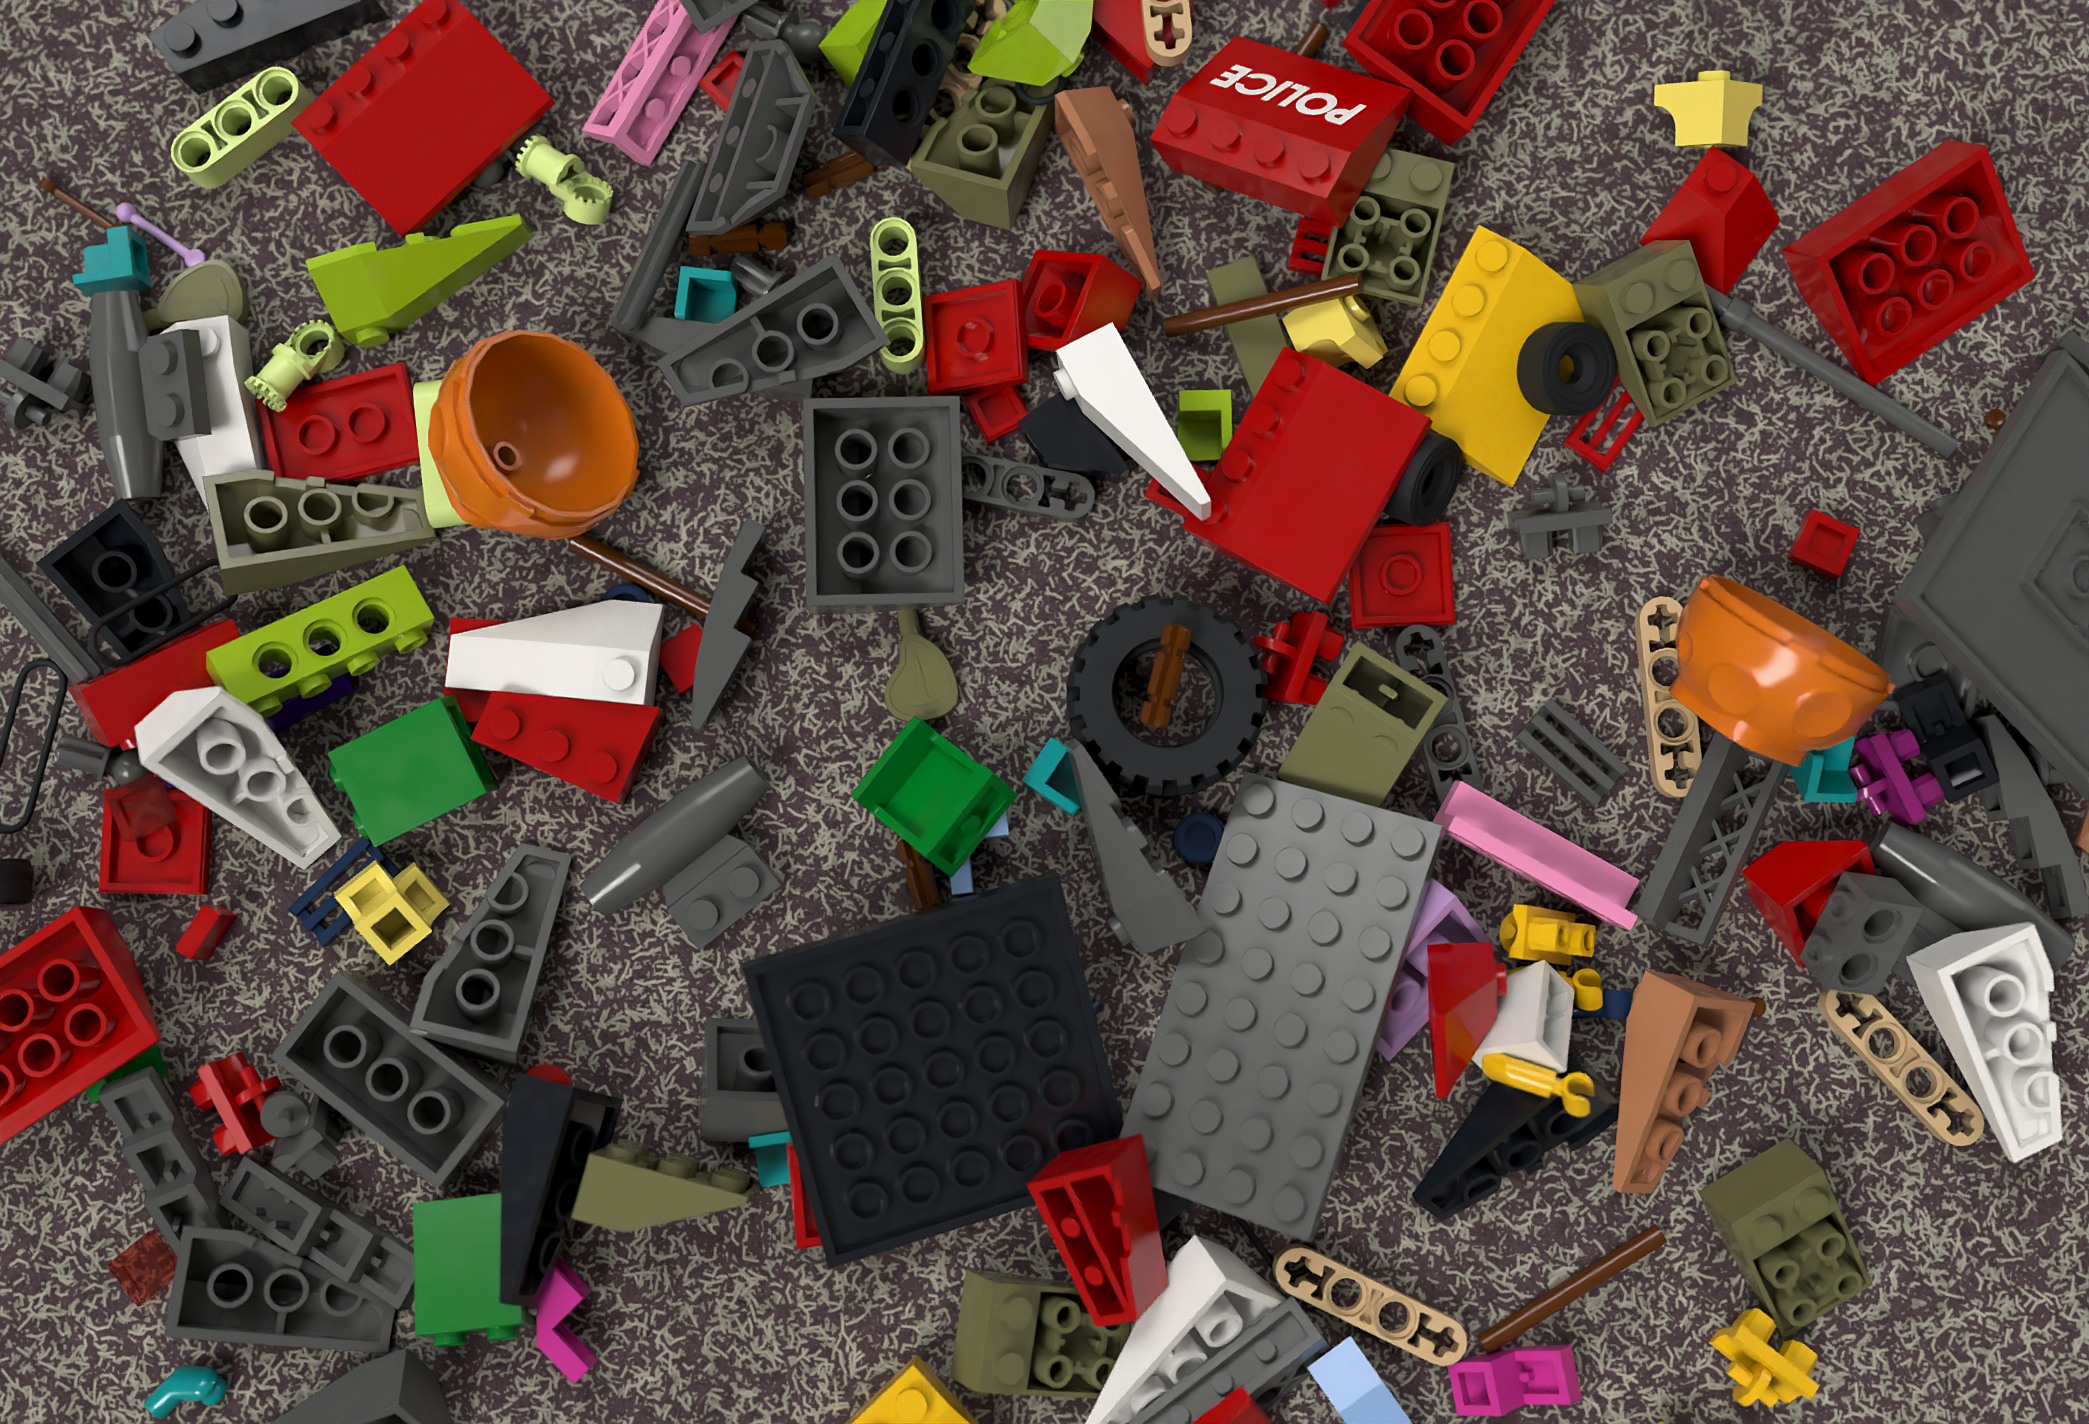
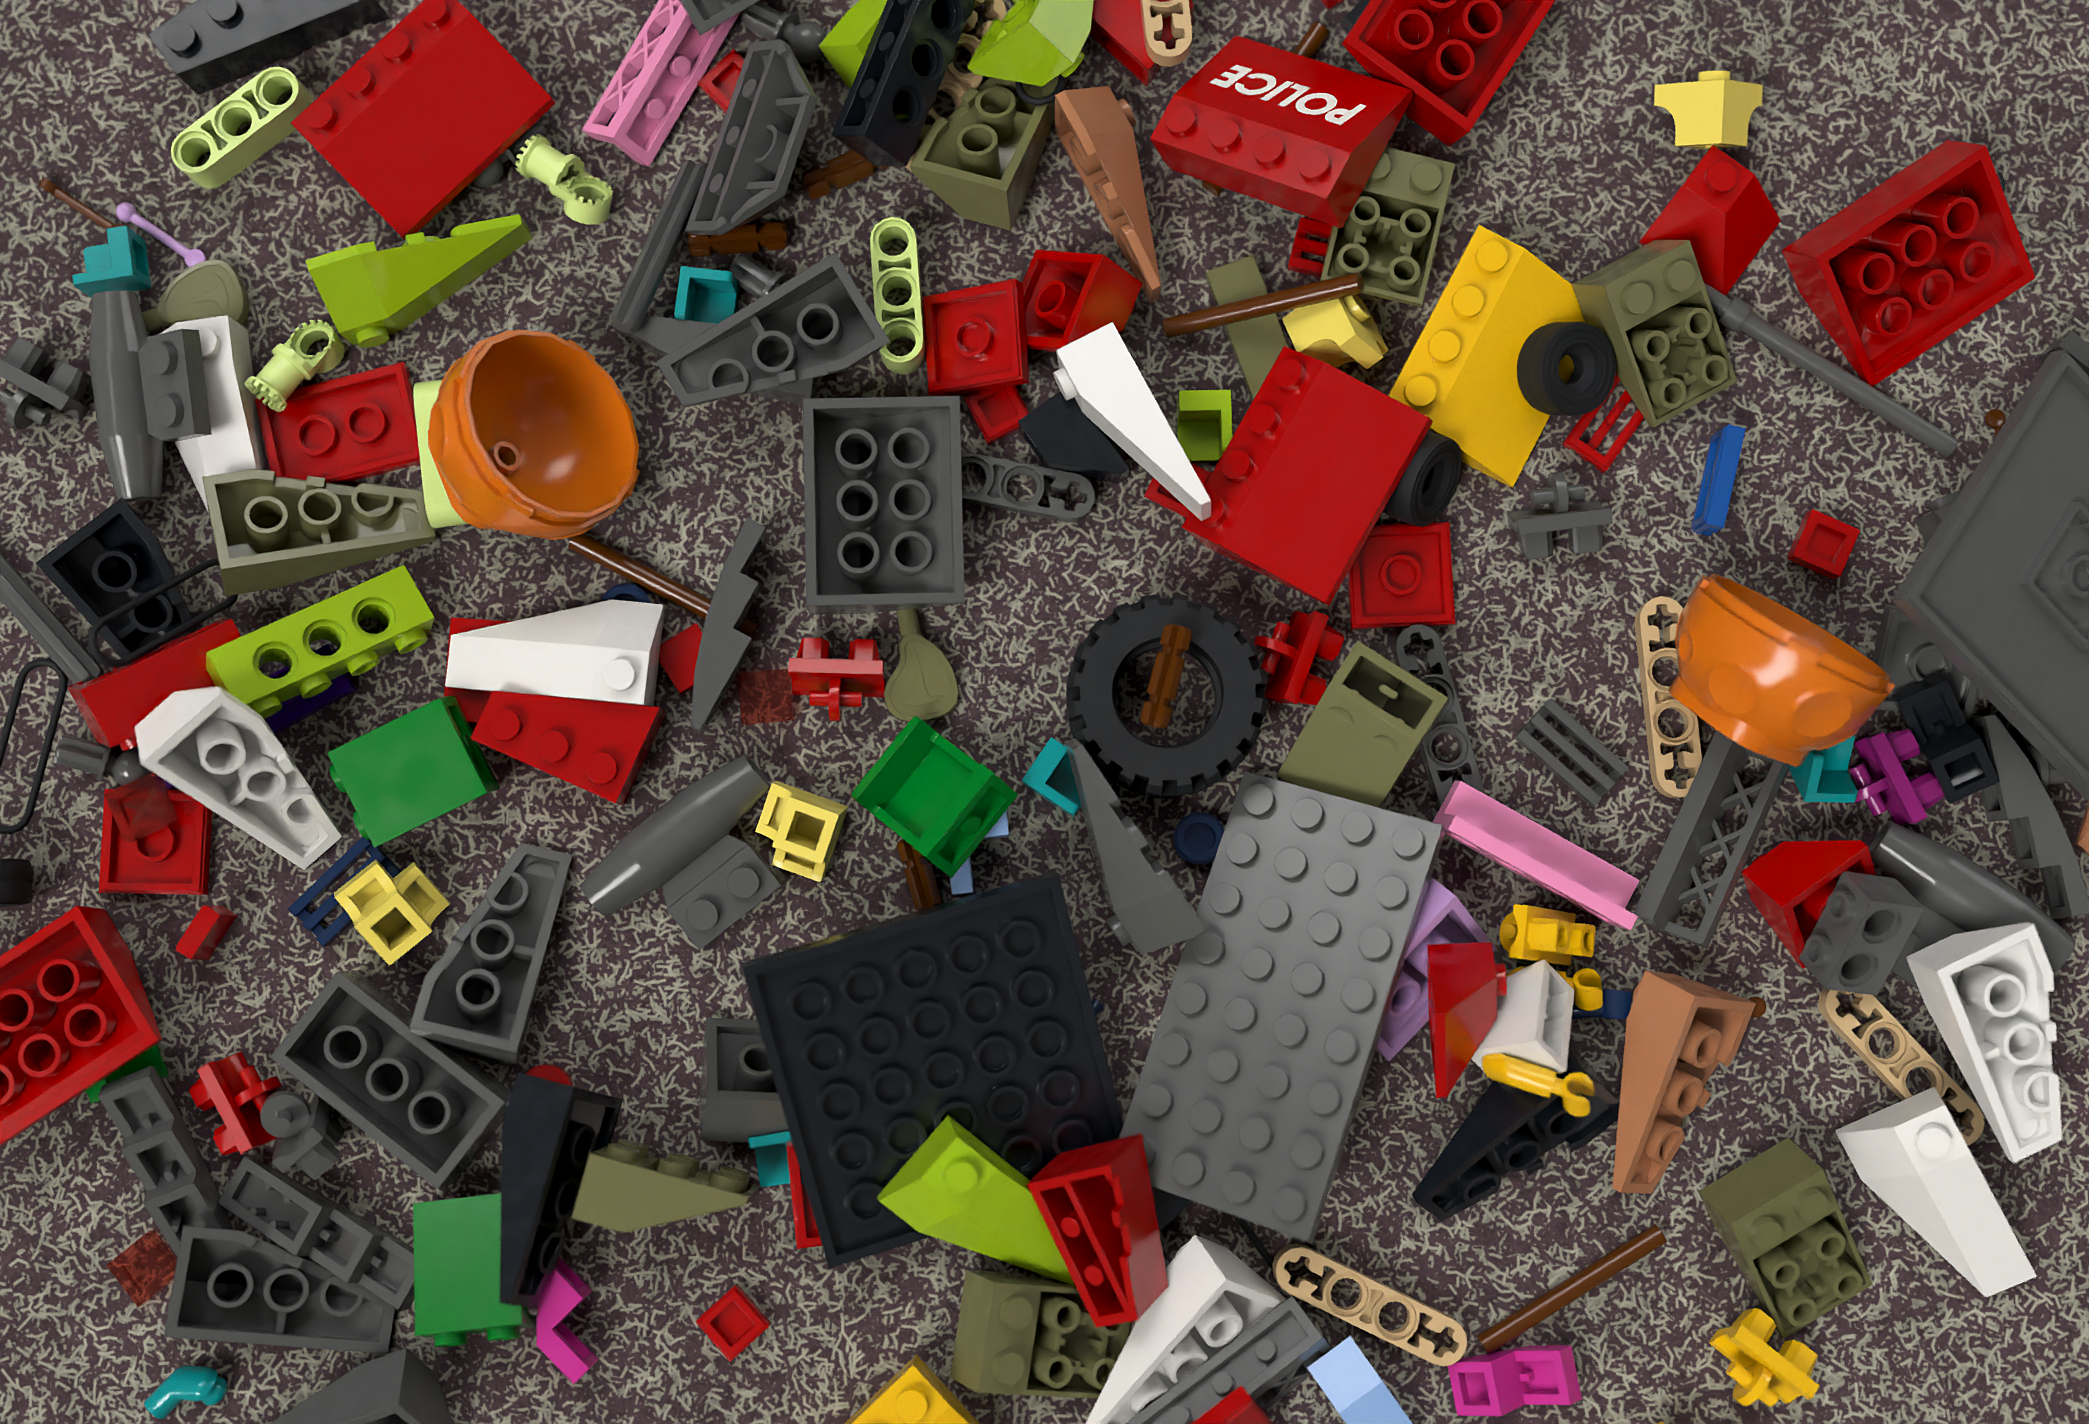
(733, 1322): none -> red tile
(765, 697): none -> clear red tile
(801, 828): none -> light yellow brick
(837, 681): none -> red hips
(973, 1200): none -> lime wedge
(1717, 480): none -> blue tile
(1930, 1179): none -> white wedge

